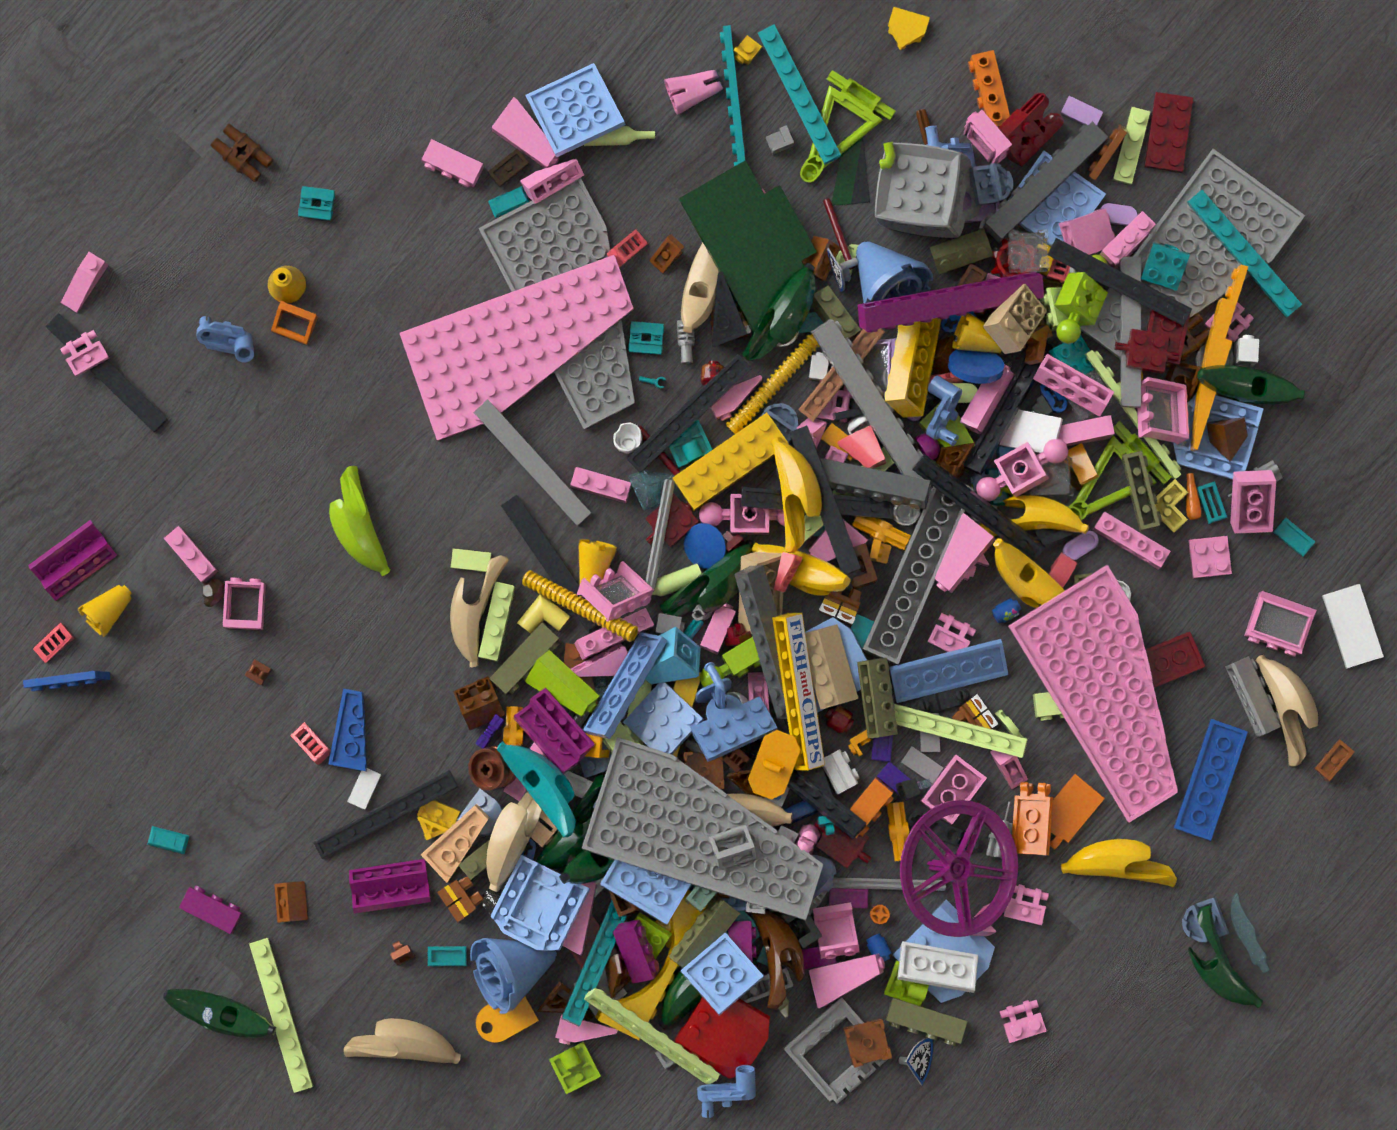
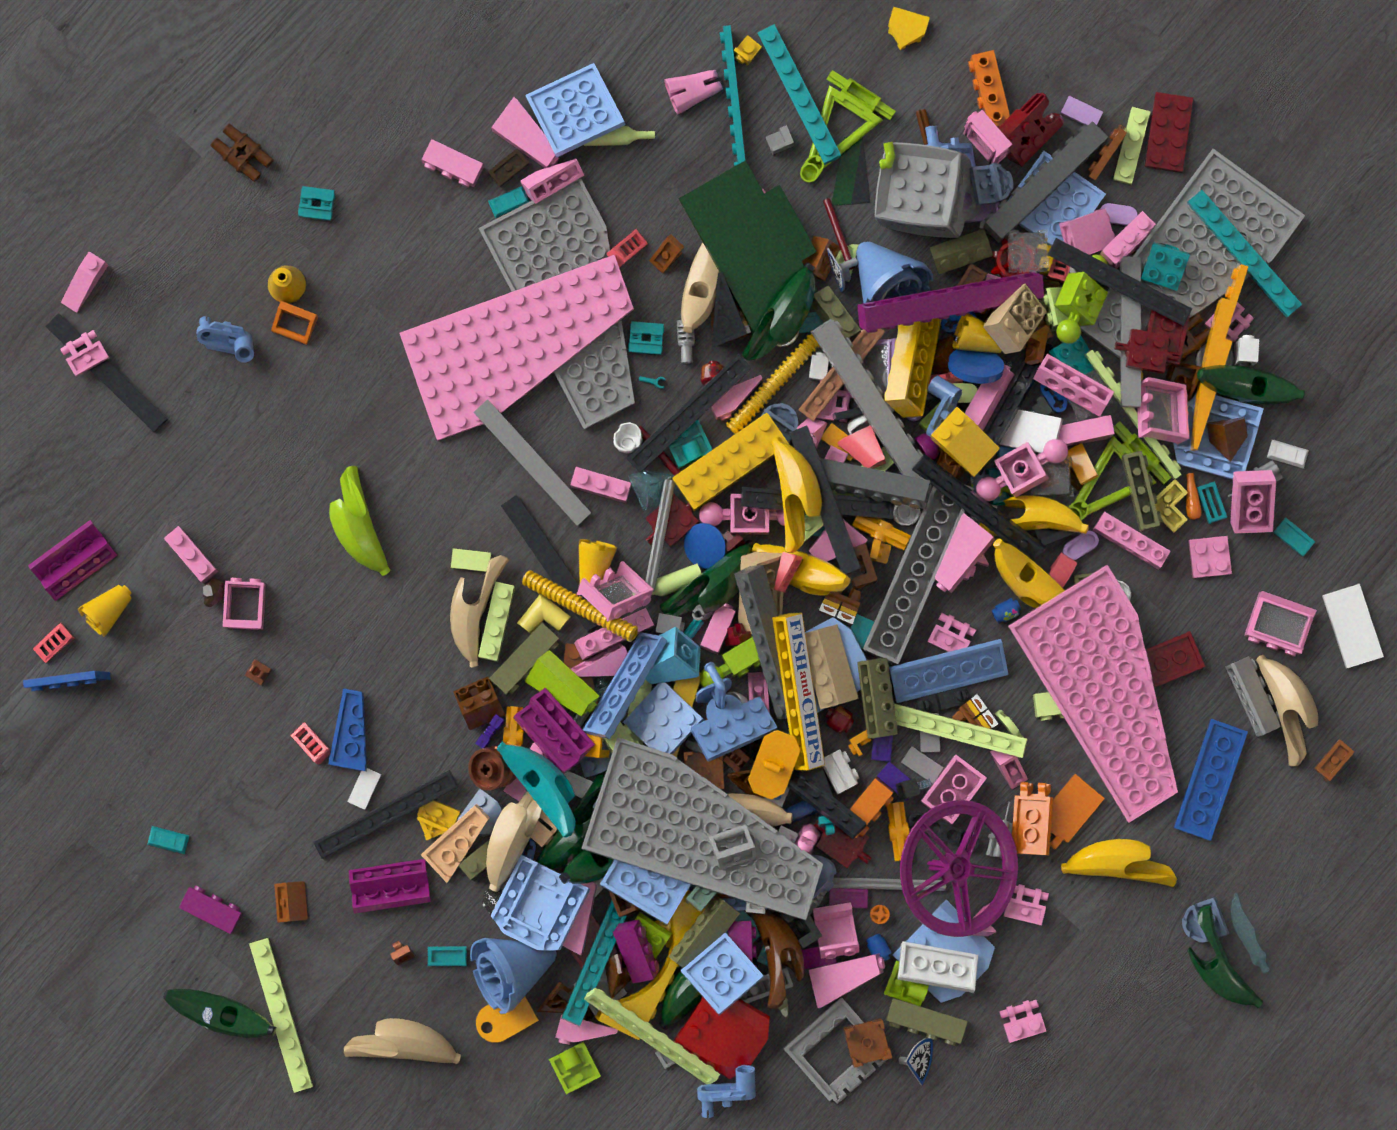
(465, 905): dark orange hips -> none
(964, 441): none -> yellow slope
(1287, 454): none -> white tile

